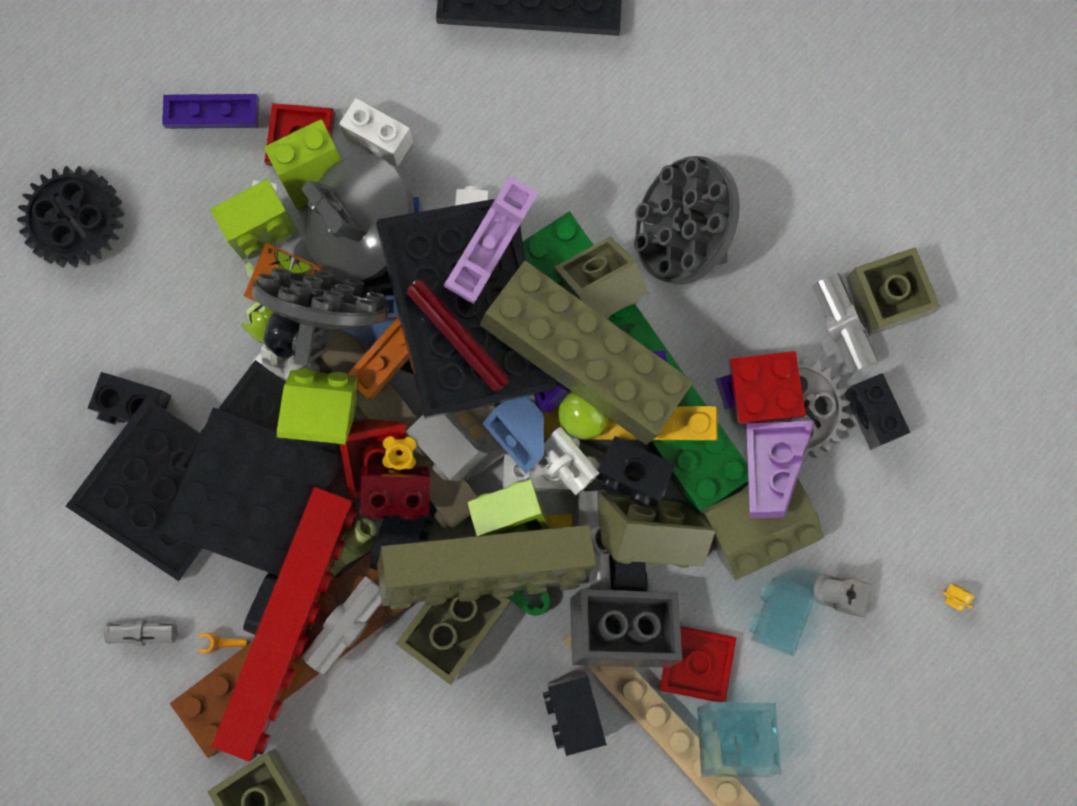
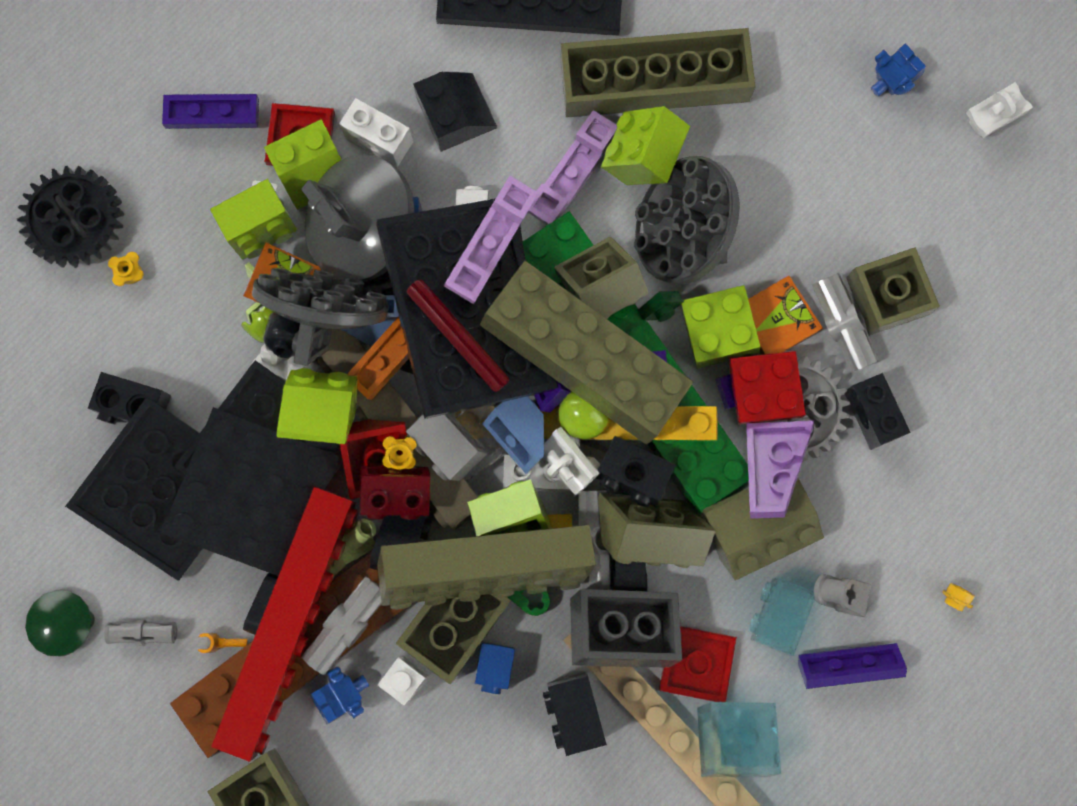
(58, 623): none -> dark green dish
(134, 271): none -> yellow plate
(339, 696): none -> blue piece
(402, 680): none -> white brick
(453, 108): none -> black slope
(494, 667): none -> blue brick
(573, 168): none -> lavender slope
(645, 146): none -> lime brick
(657, 72): none -> olive brick
(661, 306): none -> dark green plate
(720, 326): none -> lime brick
(782, 317): none -> orange tile
(852, 666): none -> dark purple plate
(897, 72): none -> blue piece
(998, 110): none -> white hips

